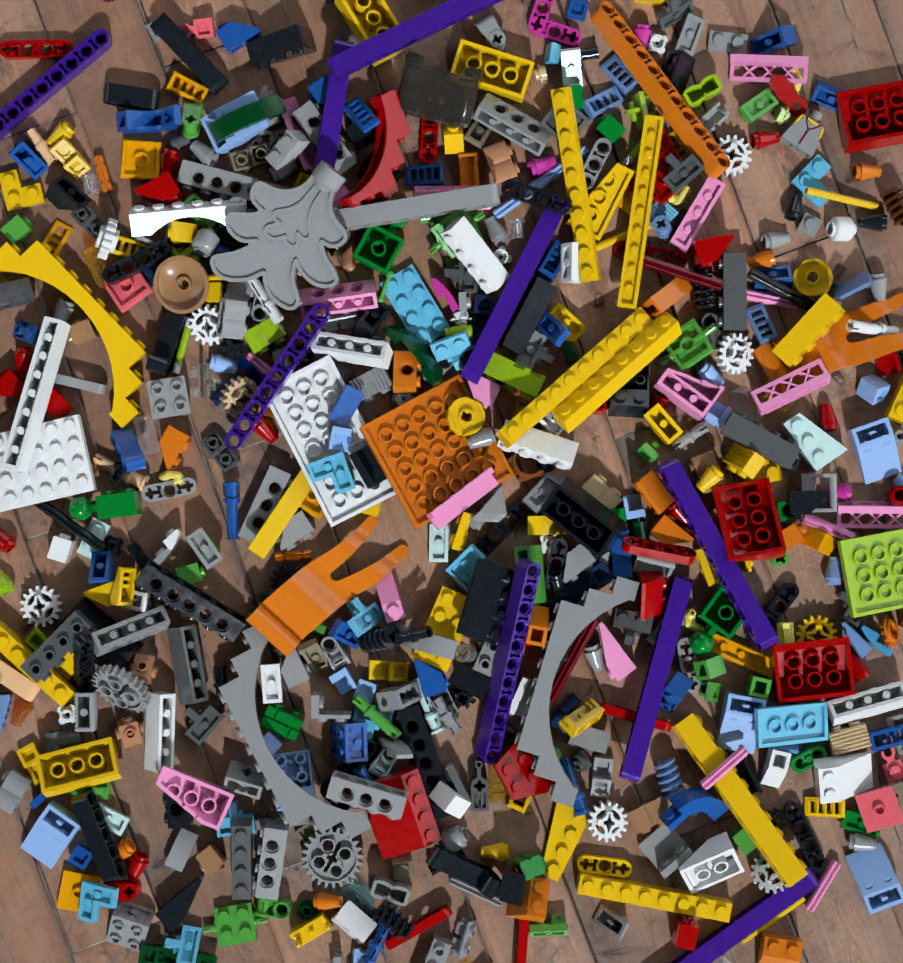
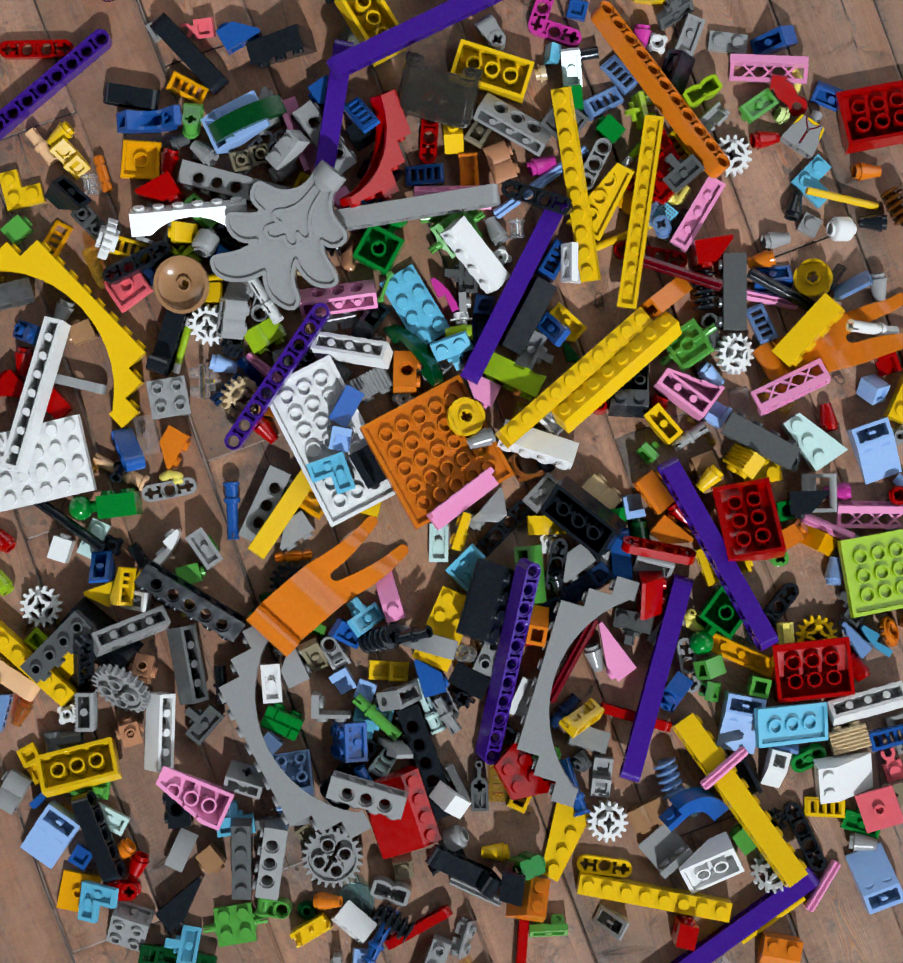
(28, 160): blue slope -> none
(223, 456): dark grey slope -> none

